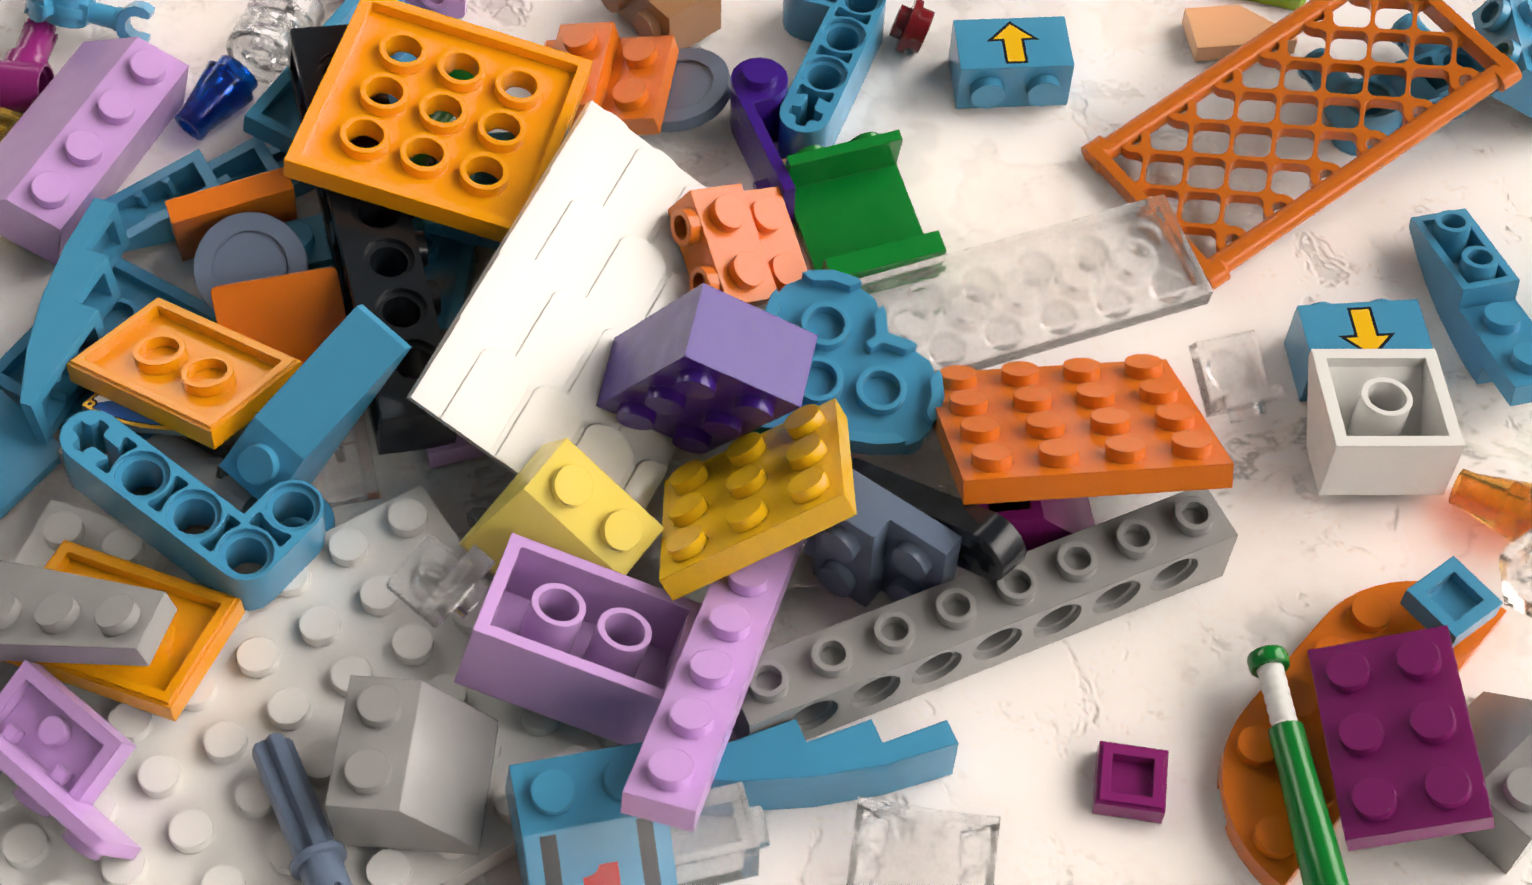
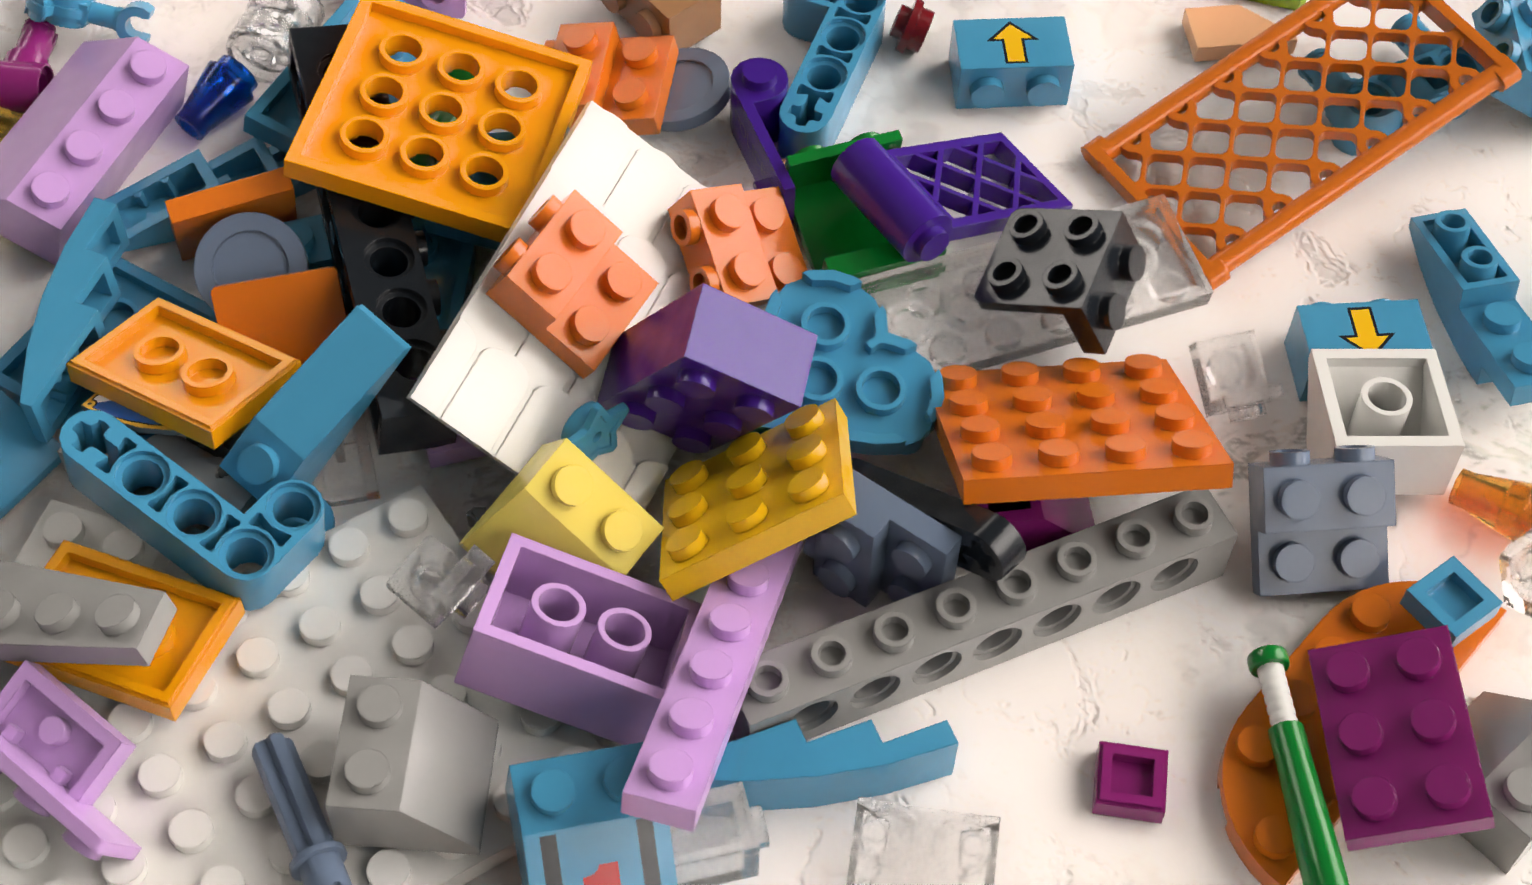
(571, 282): none -> orange plate
(594, 428): none -> dark azure plate
(911, 208): none -> dark purple piece
(1066, 266): none -> black bracket
(1320, 520): none -> sand blue plate

